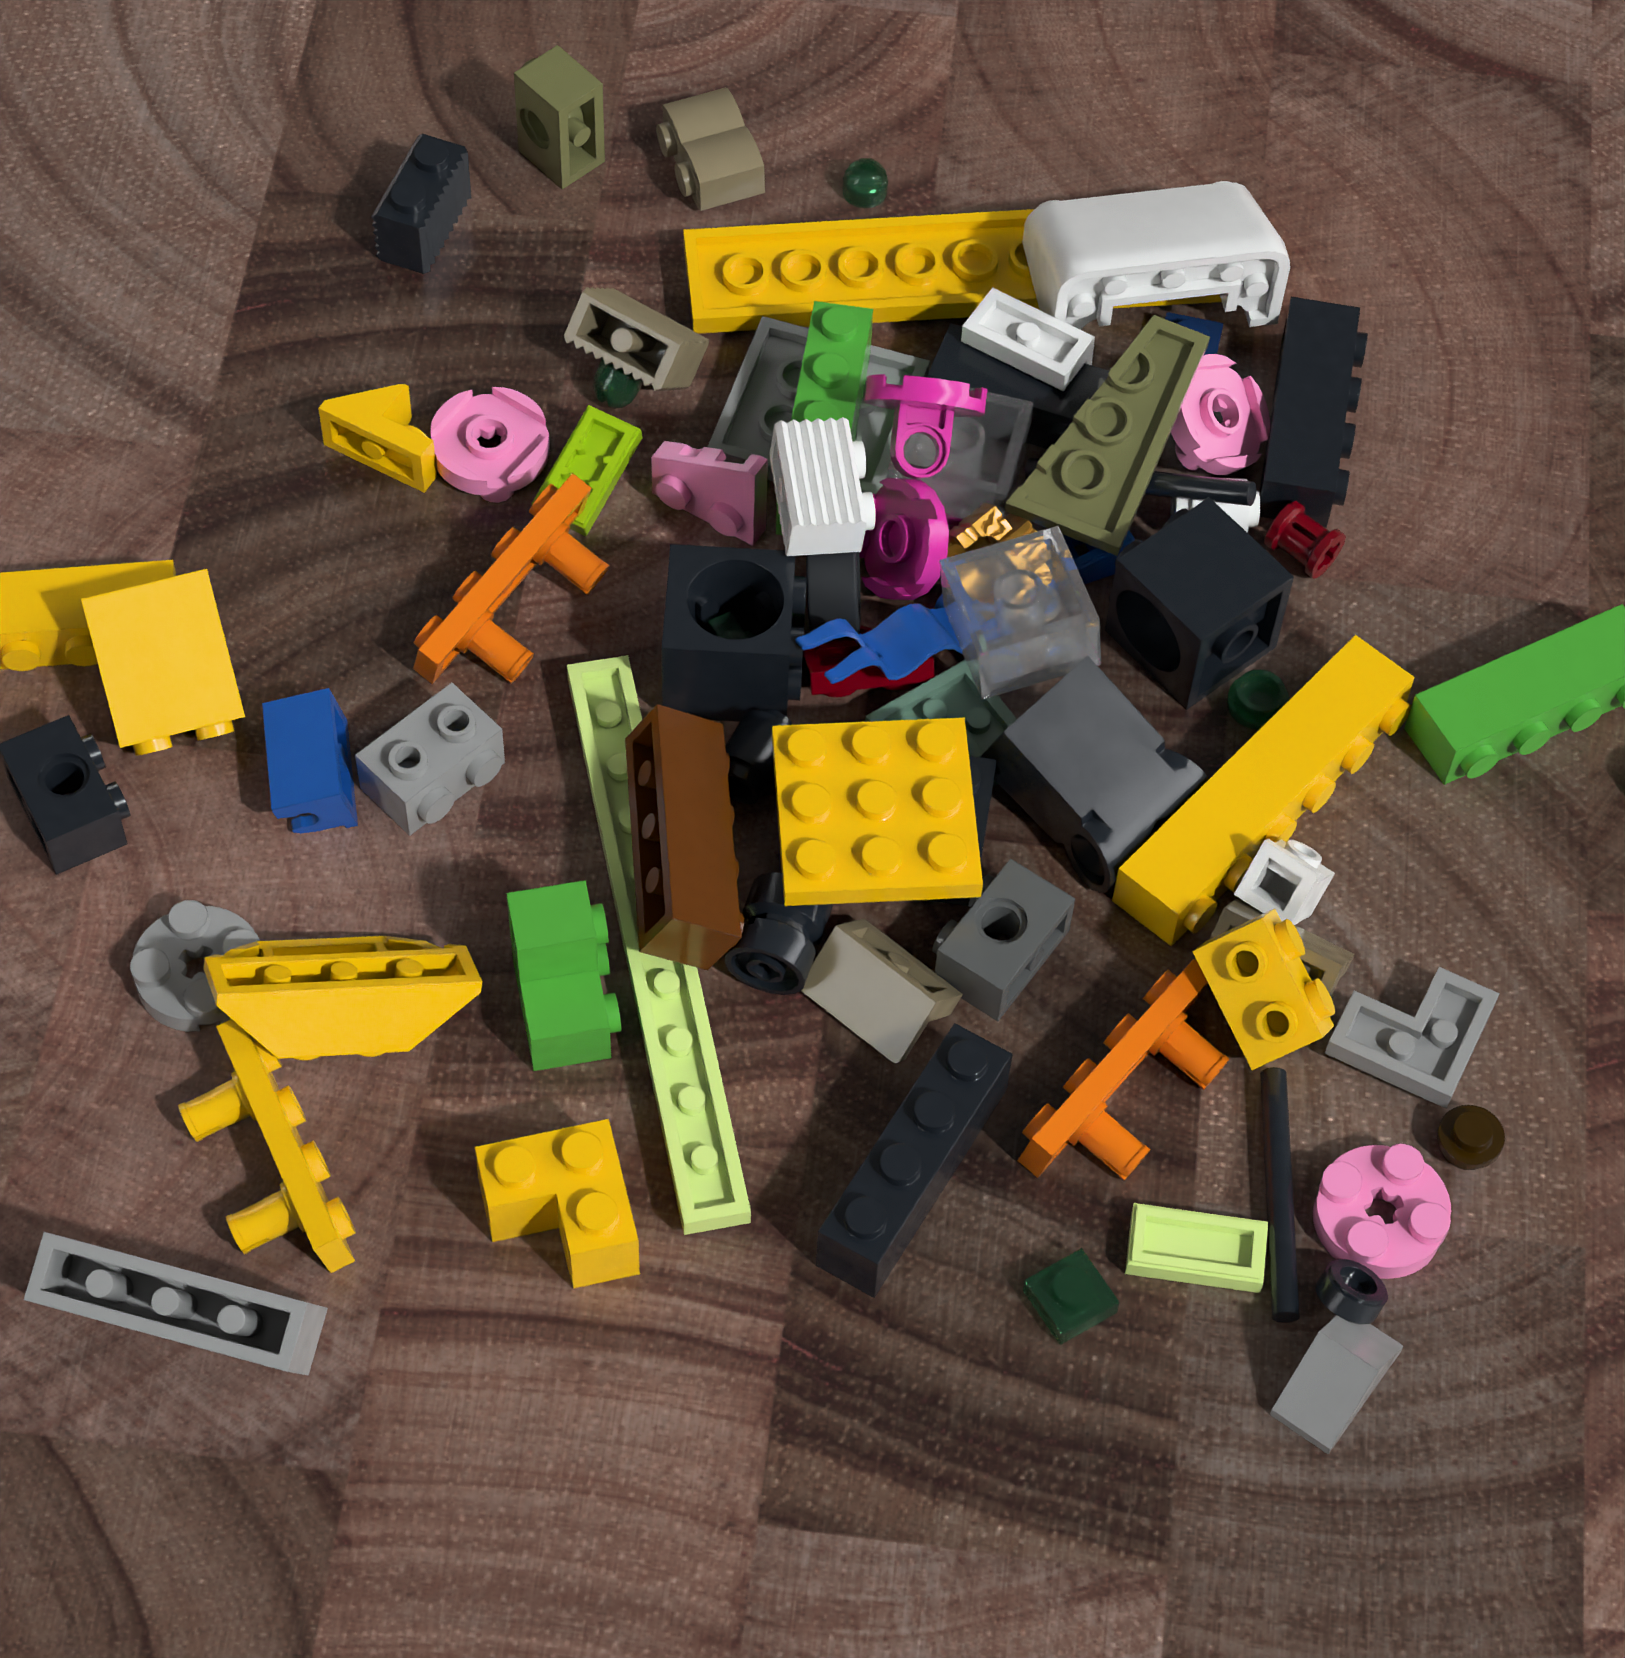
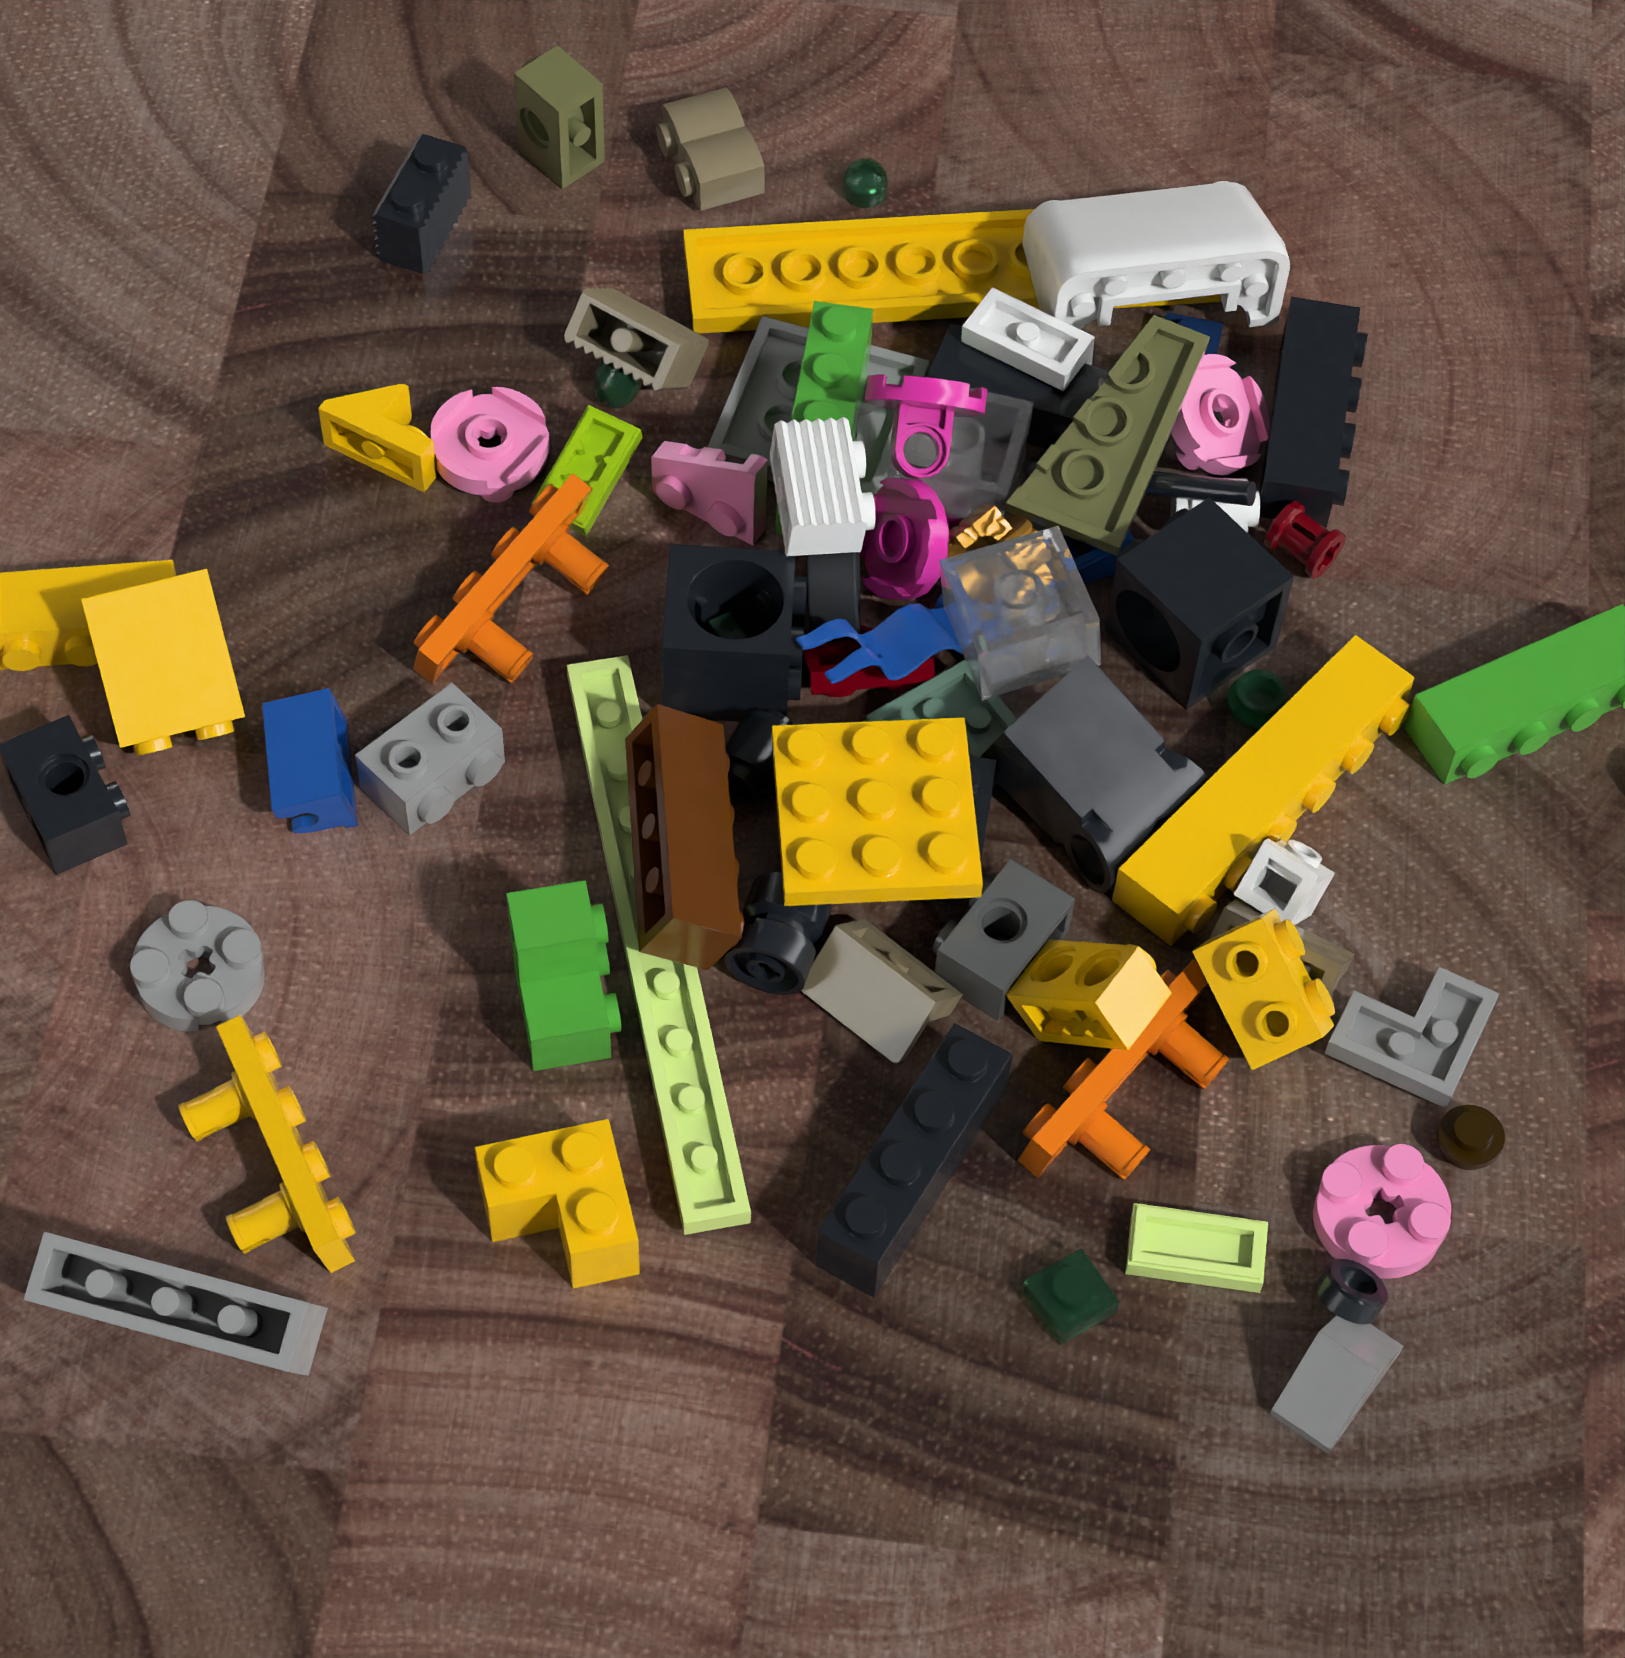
(342, 992): yellow wedge -> none
(1089, 993): none -> yellow brick
(1279, 1195): black bar -> none

